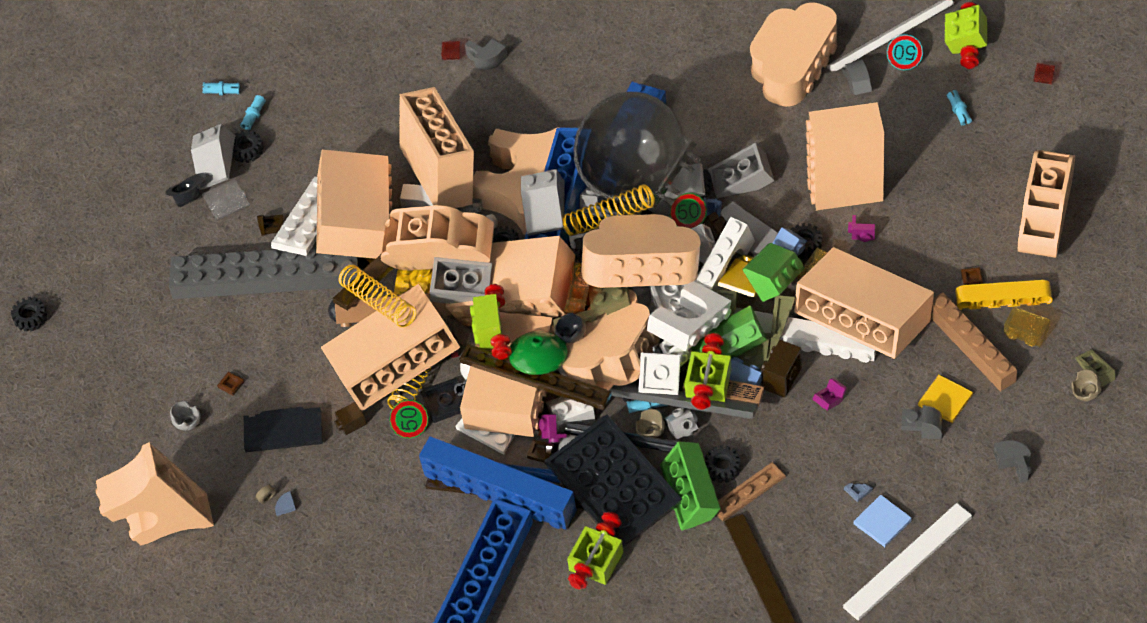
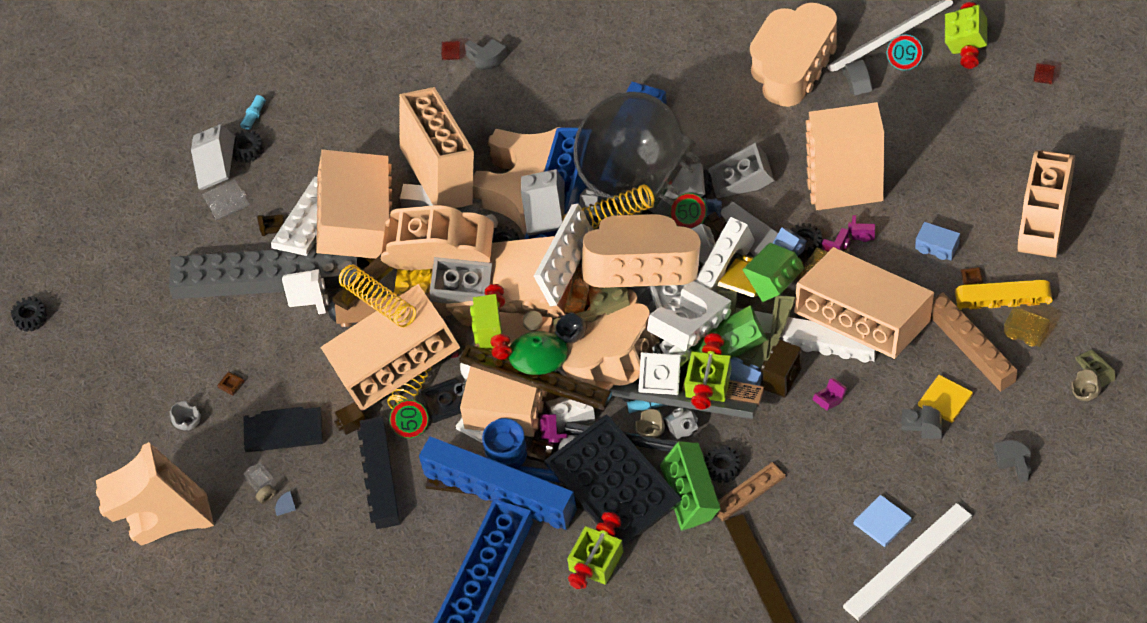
(187, 190): black piece -> none
(221, 88): medium azure pin -> none
(258, 477): none -> clear brick
(306, 289): none -> white bracket
(379, 473): none -> black brick
(505, 443): none -> blue wheel
(532, 320): none -> dark tan tile
(563, 255): none -> white plate
(842, 241): none -> magenta bracket
(858, 491): sand blue tile -> none
(937, 241): none -> medium blue brick
(959, 107): medium azure pin -> none

